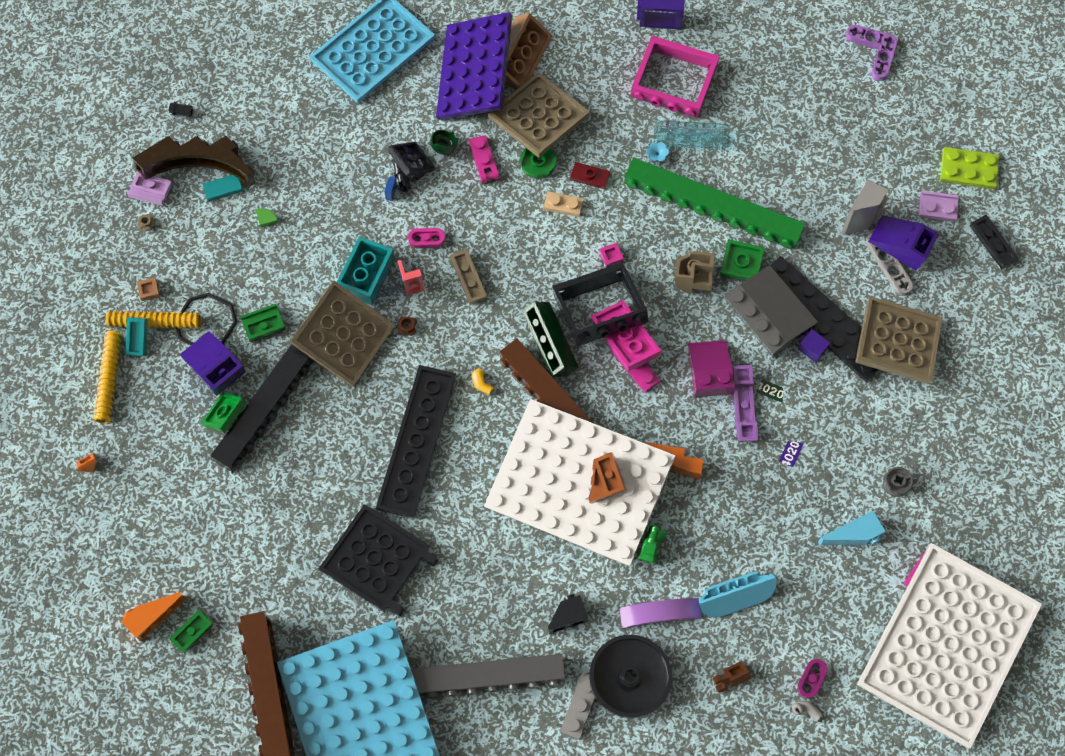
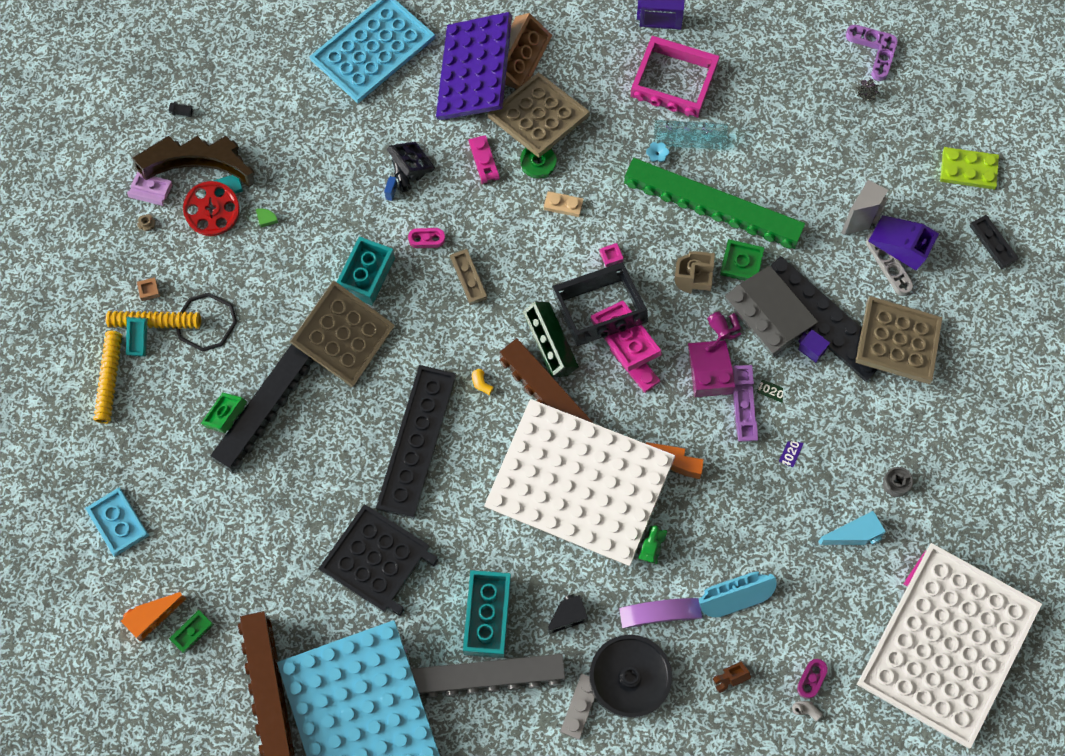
(87, 464): orange slope -> none
(117, 522): none -> medium azure tile
(204, 203): none -> red wedge
(213, 363): dark purple slope -> none
(263, 322): green plate -> none
(403, 321): reddish brown plate -> none
(411, 280): coral panel -> none
(443, 142): dark green hair -> none
(487, 614): none -> teal brick
(590, 175): dark red plate -> none
(606, 478): dark orange wing -> none
(719, 325): none -> magenta piece
(862, 90): none -> clear smoke gear
(938, 206): lavender plate -> none

